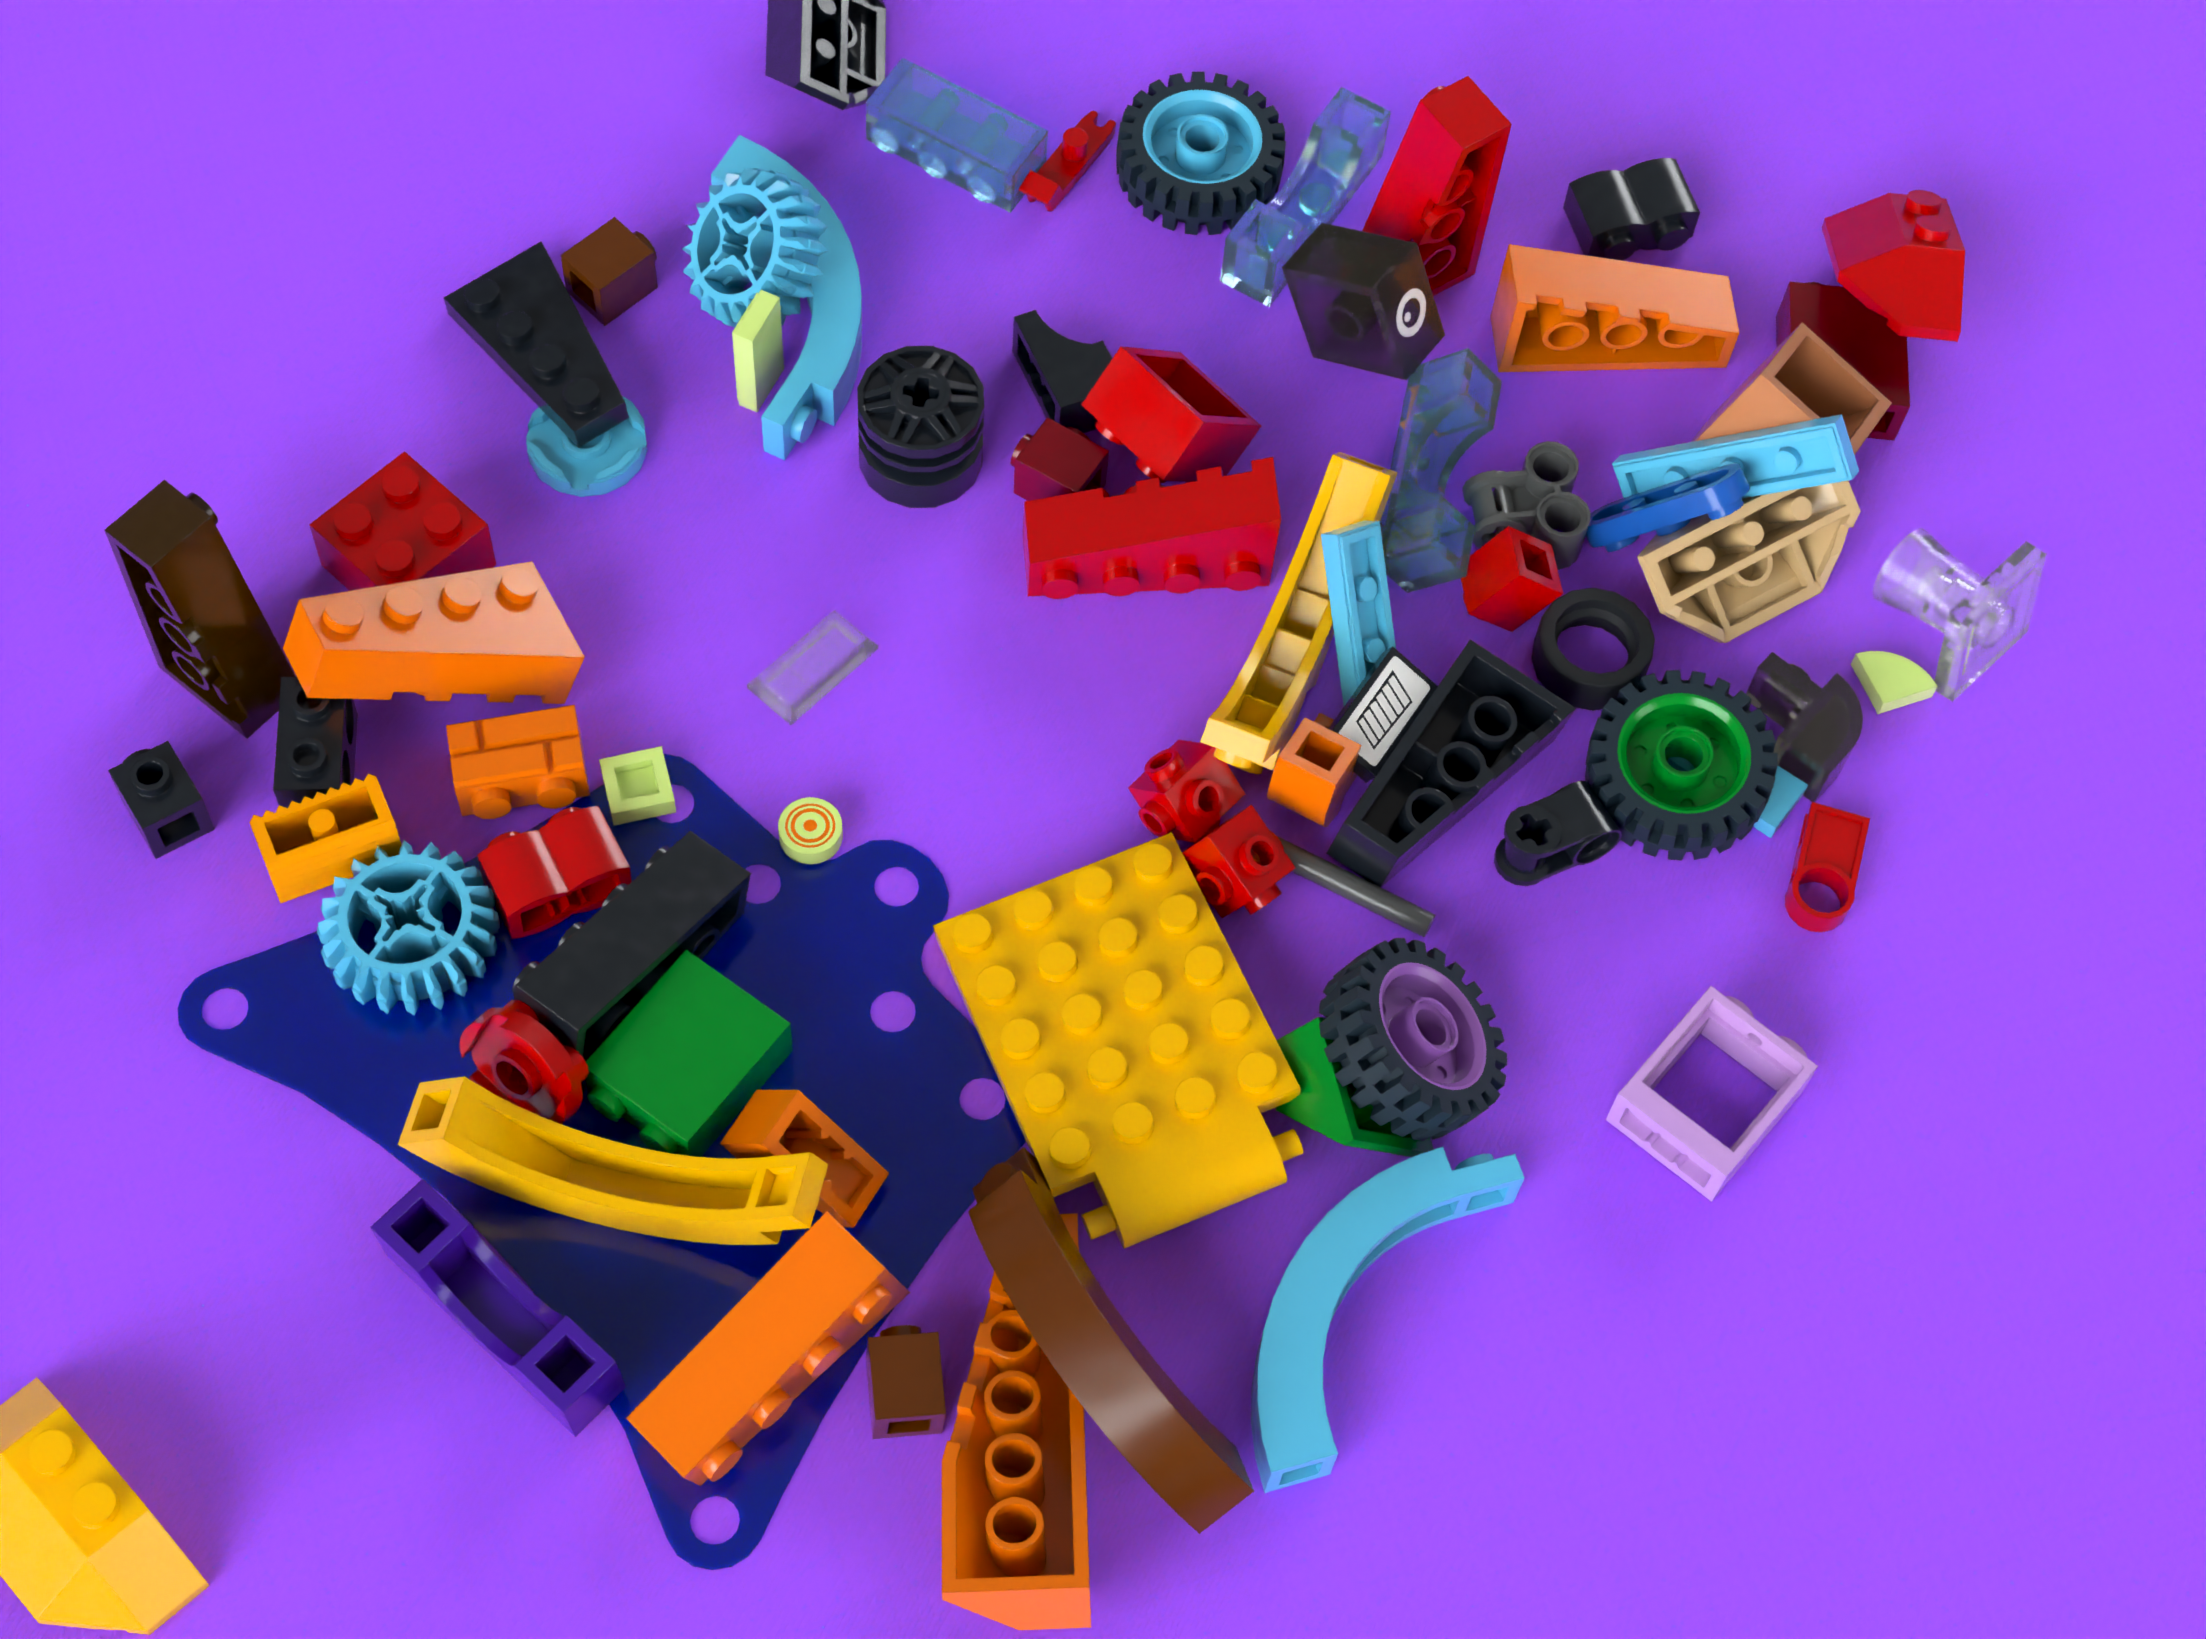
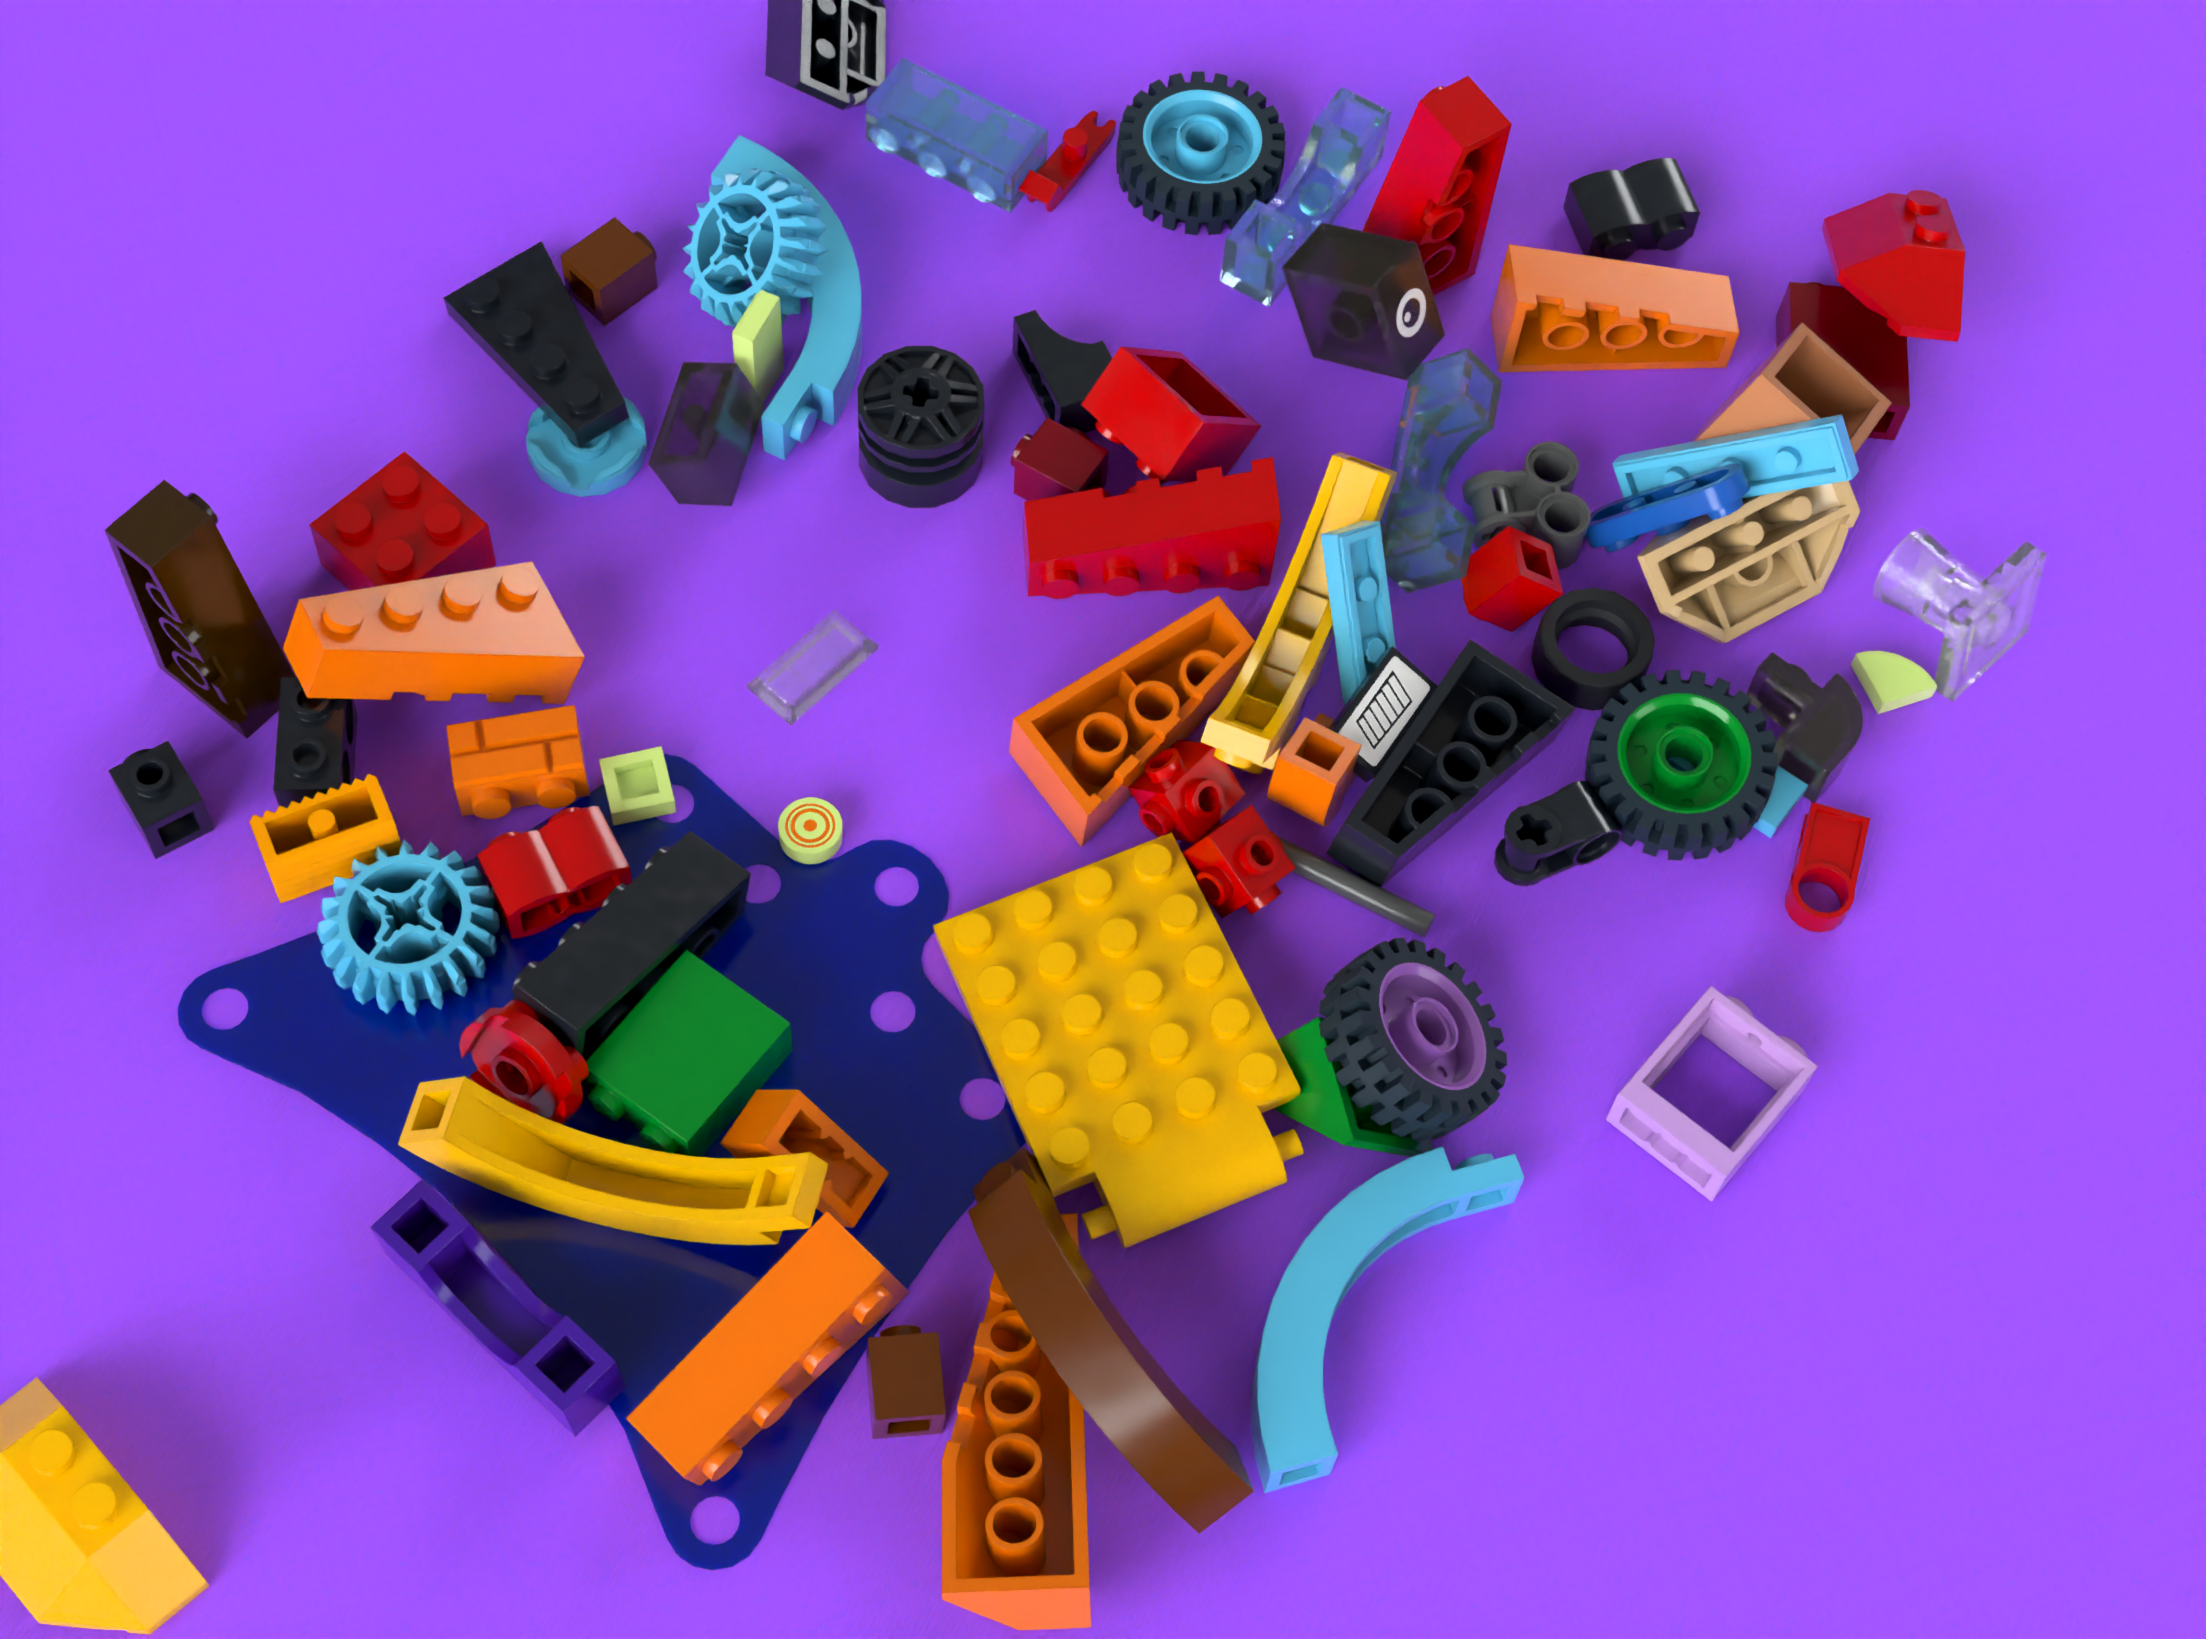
(707, 433): none -> clear smoke brick
(1105, 727): none -> orange wedge

